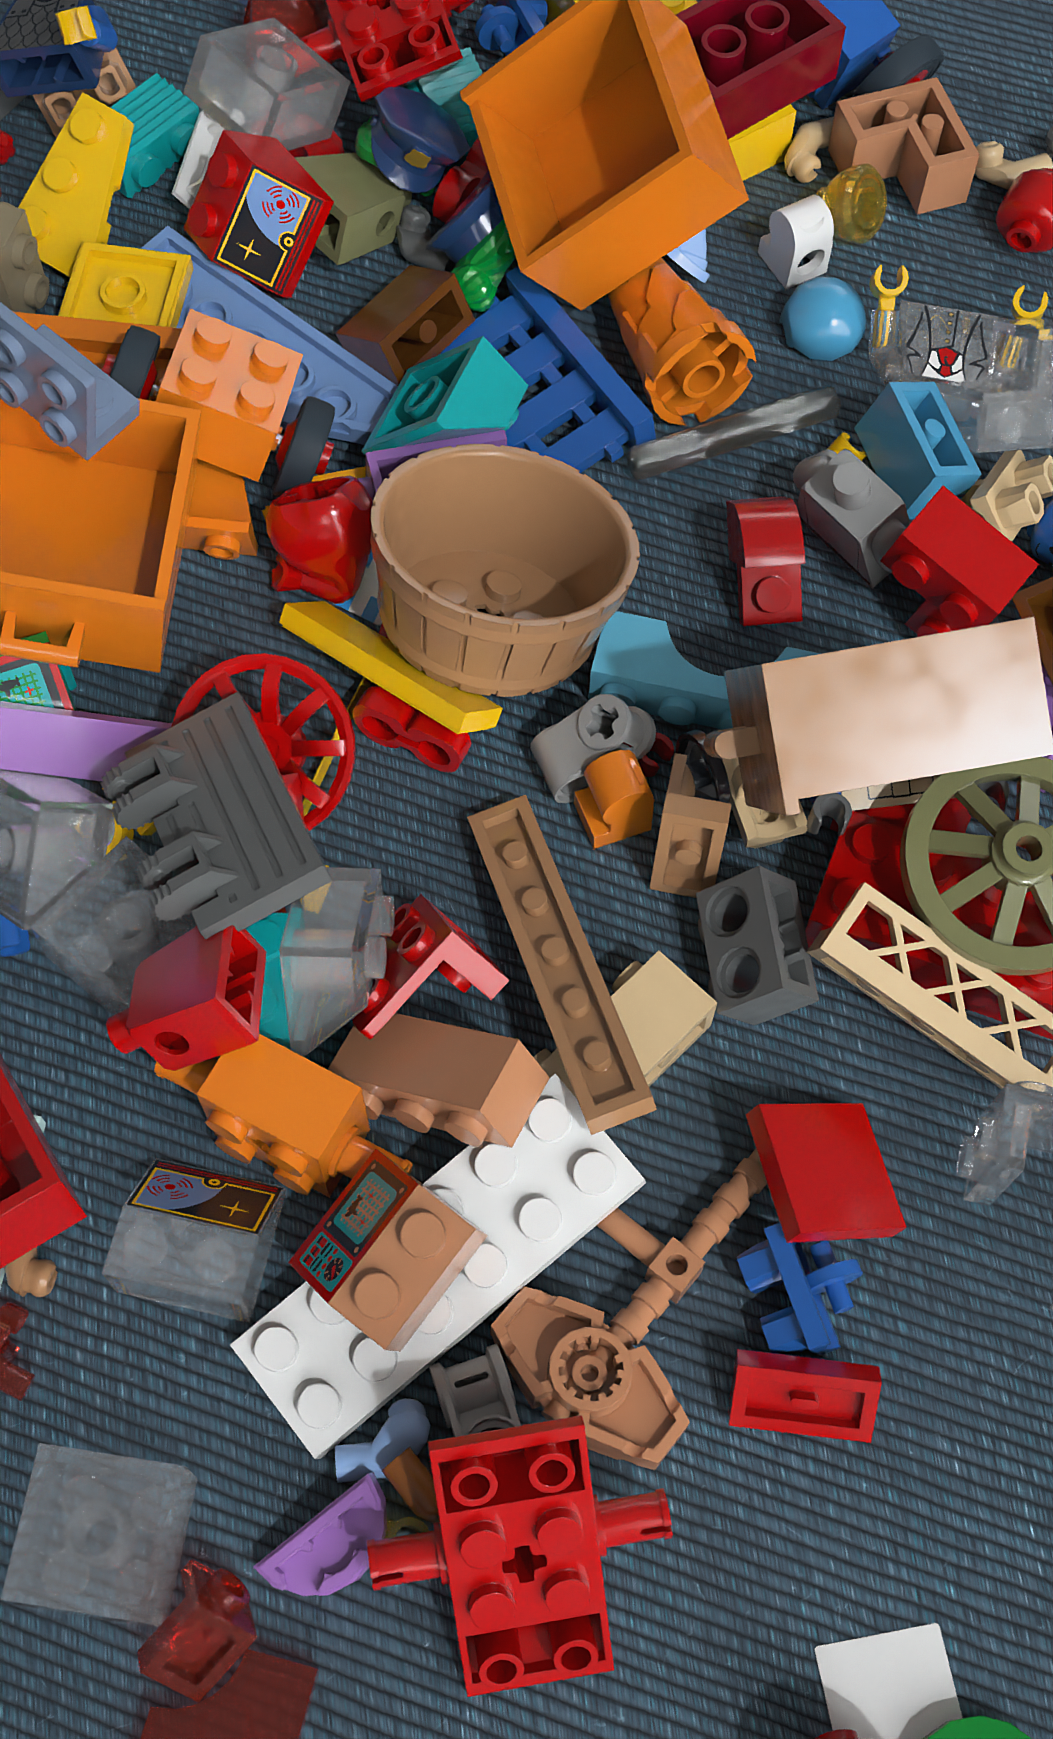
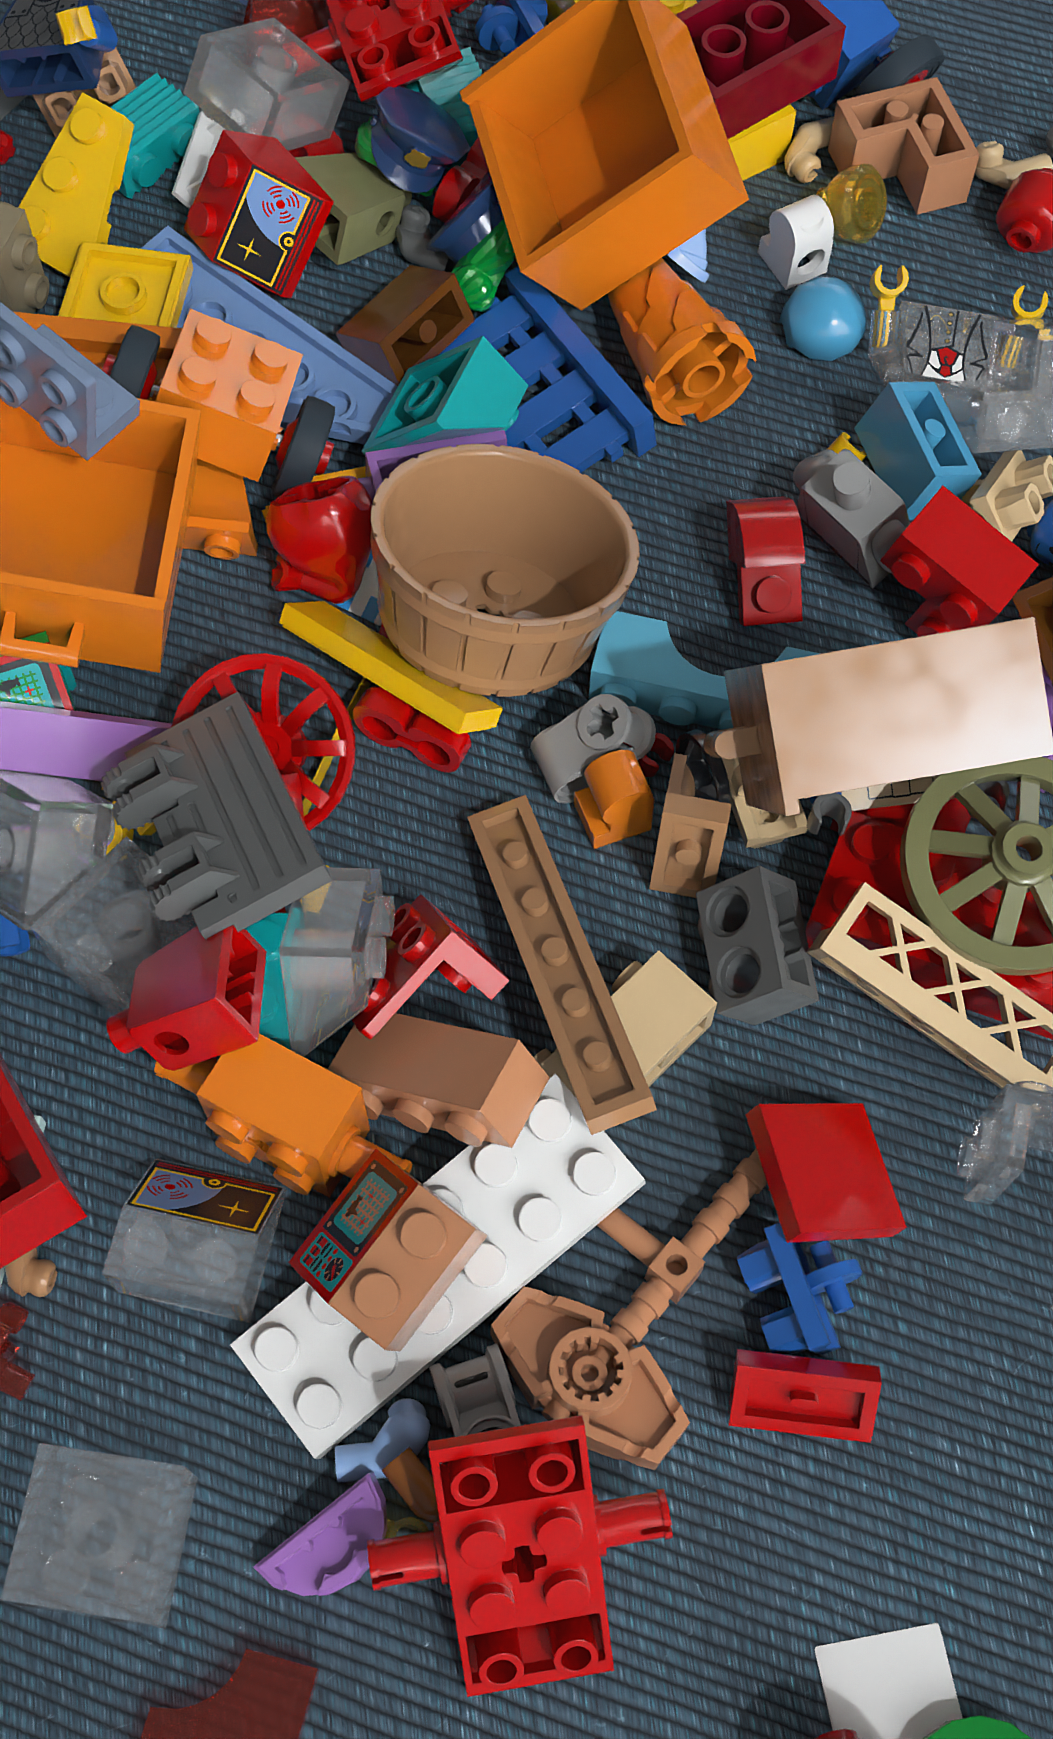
(201, 1634): clear red bracket -> none
(733, 432): clear smoke axle -> none

